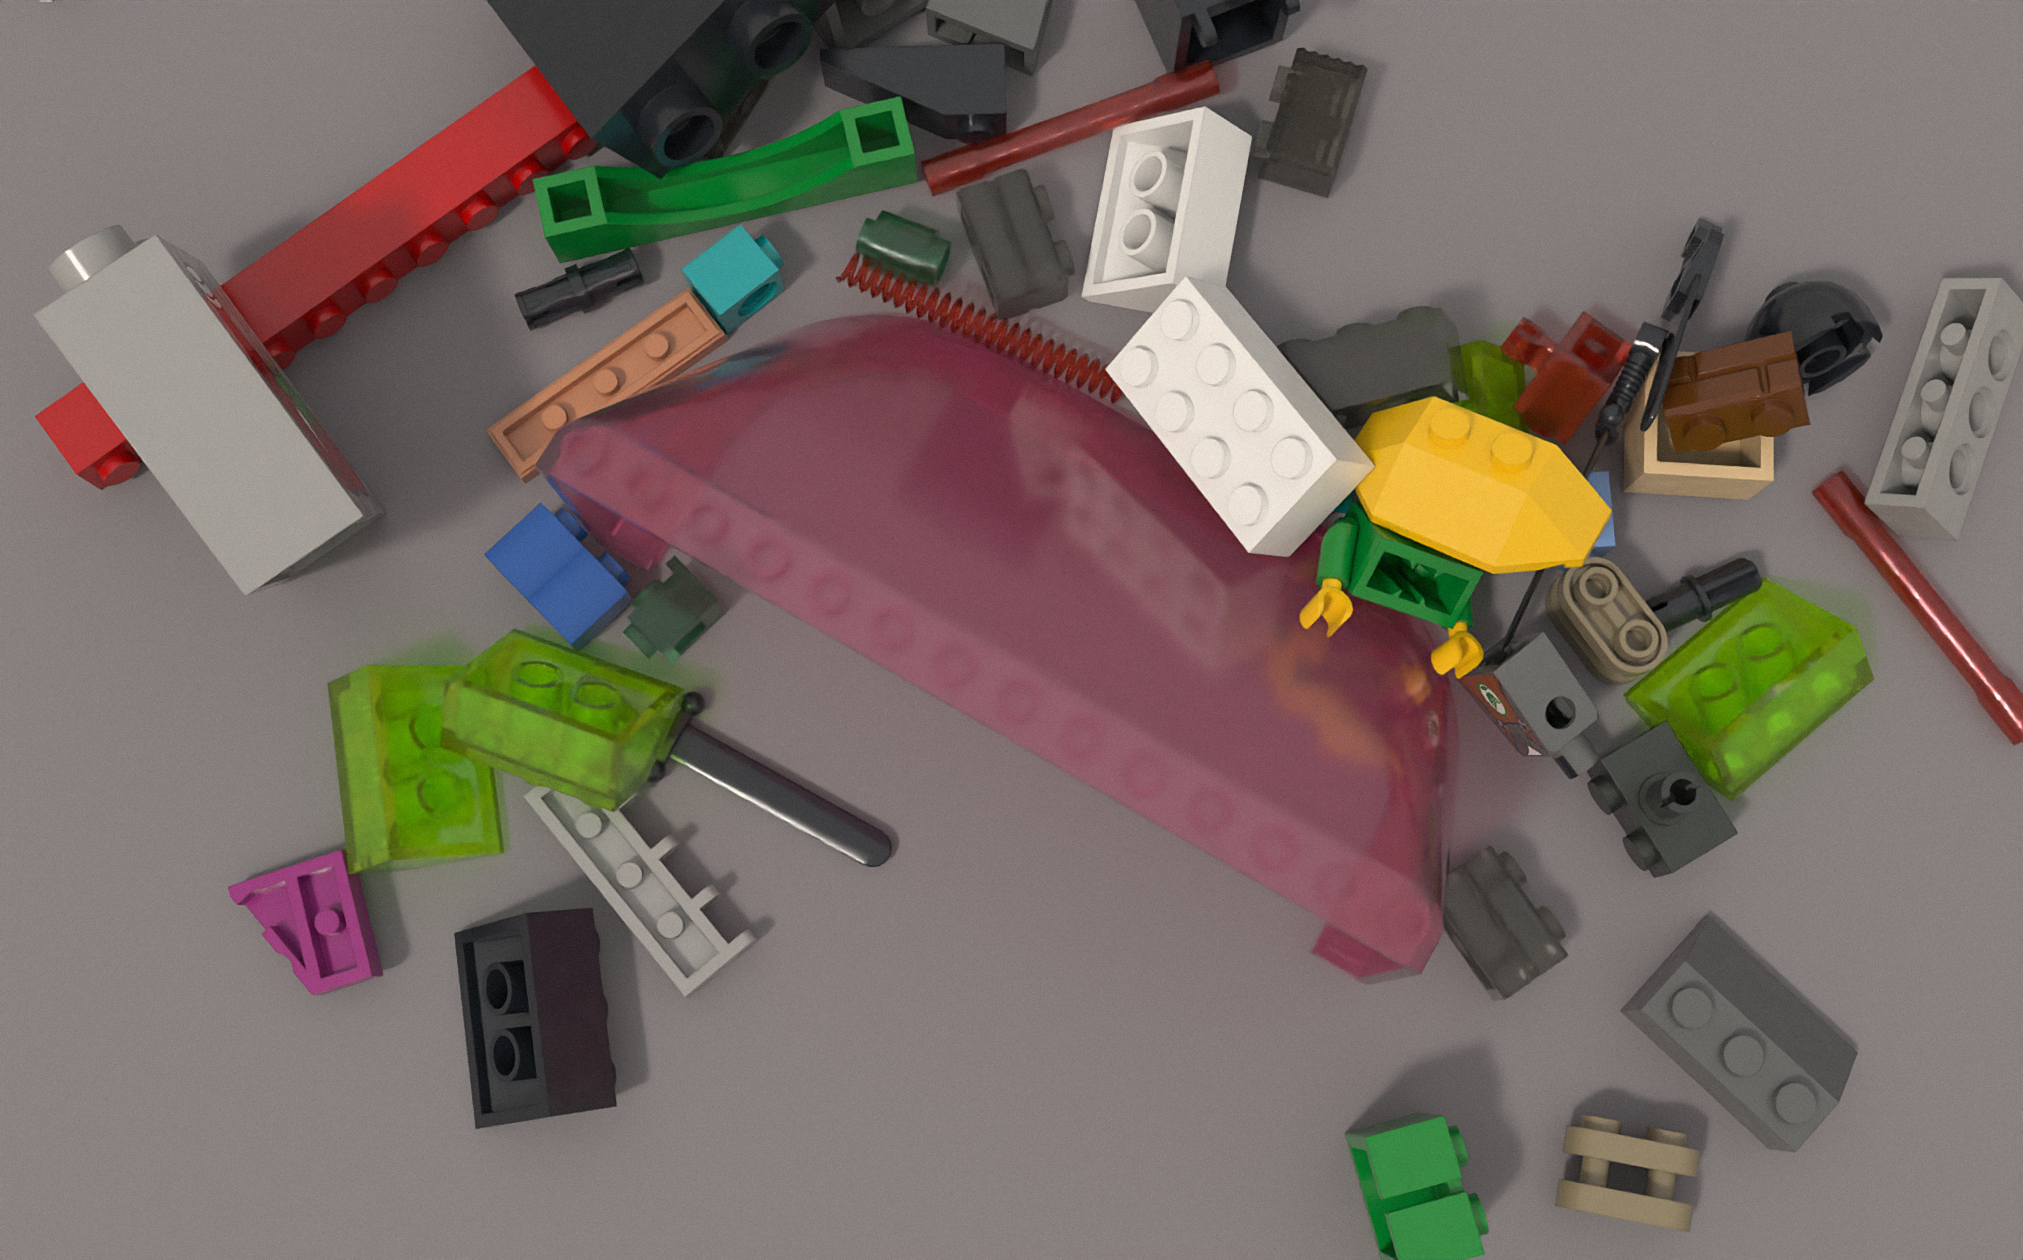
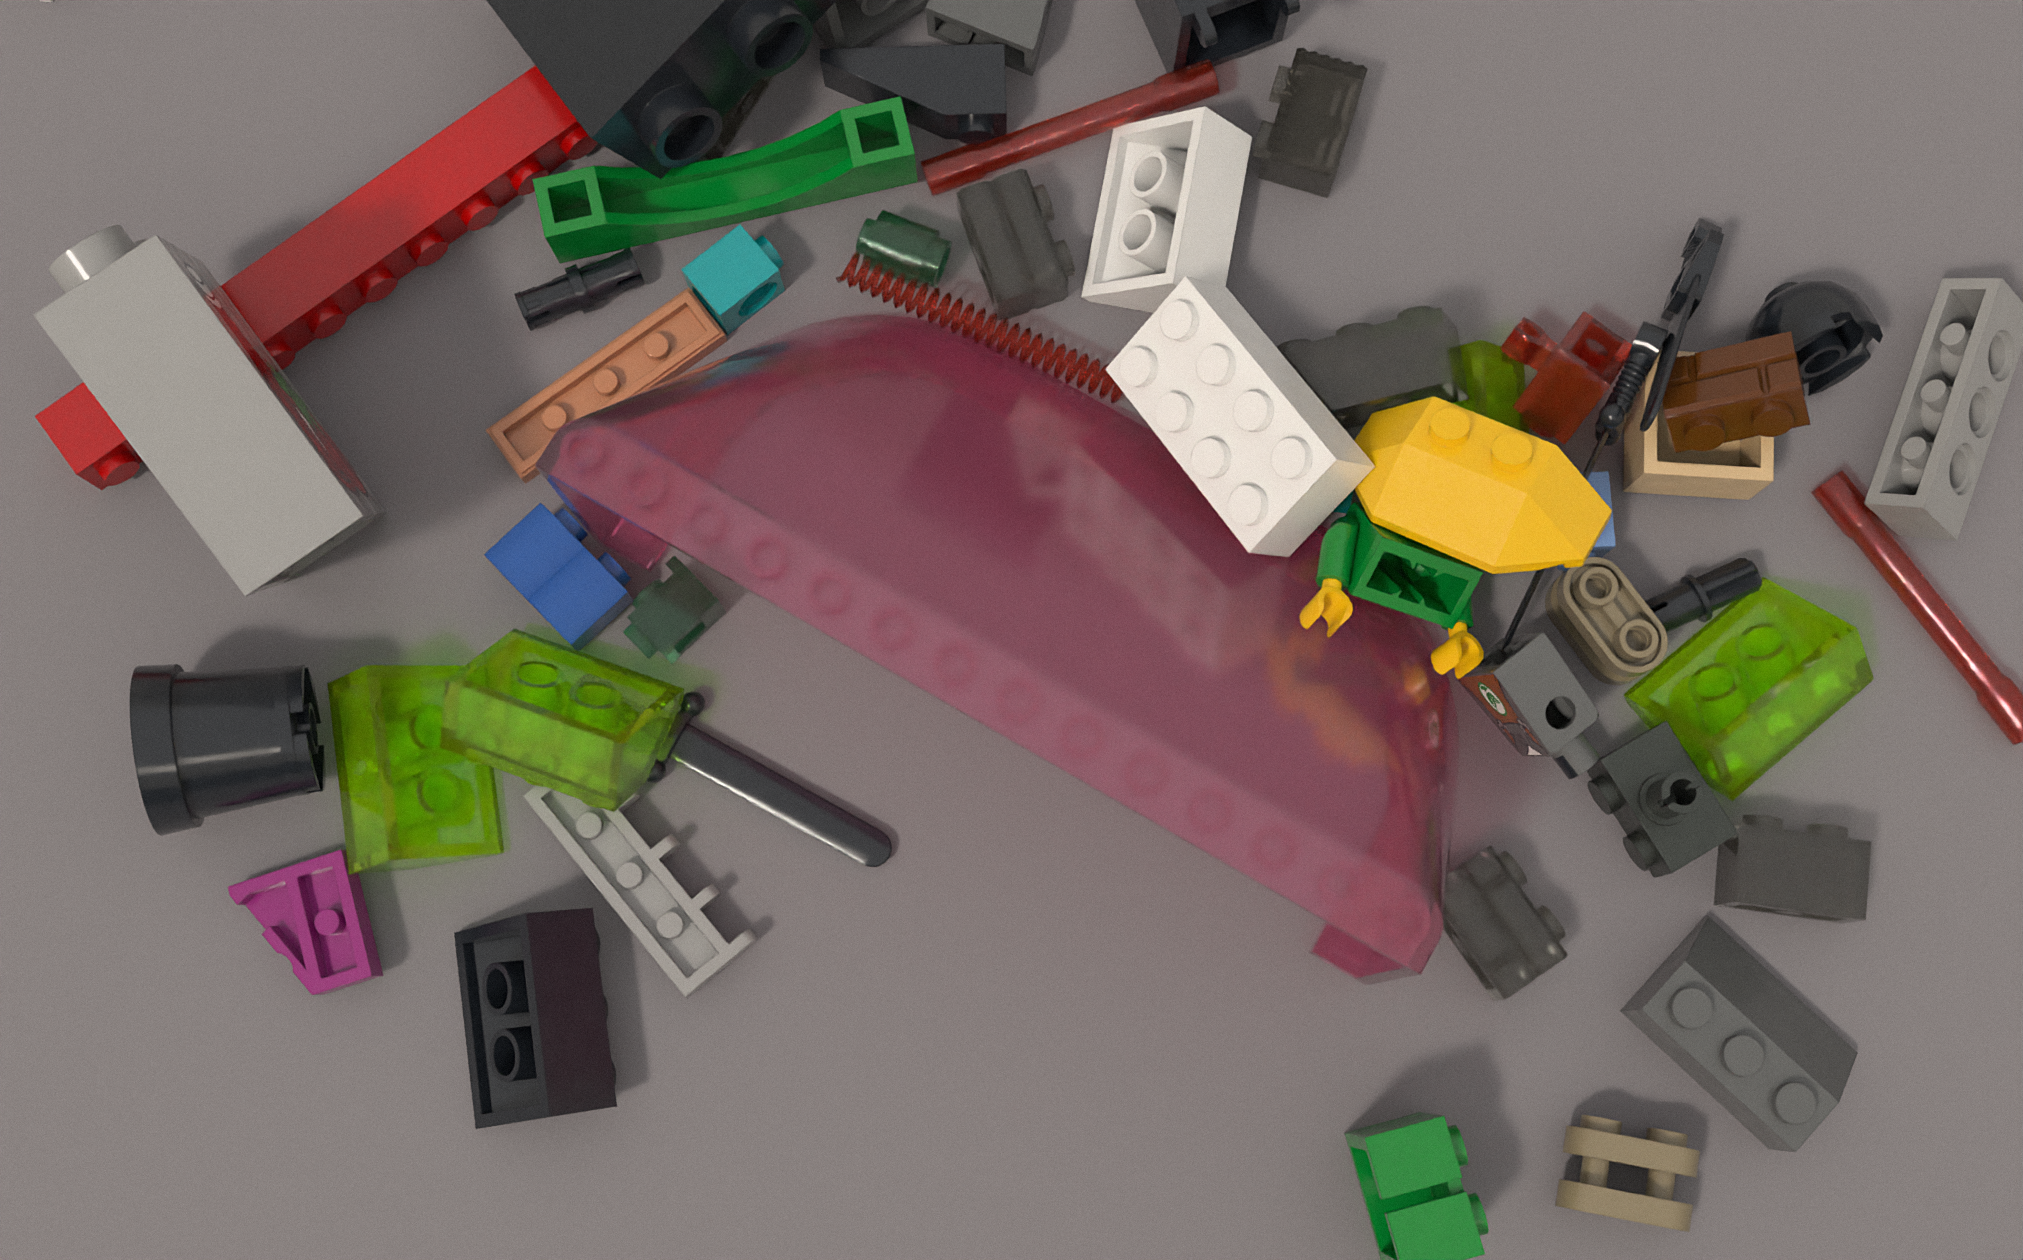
(222, 740): none -> black piece
(1793, 872): none -> clear smoke brick

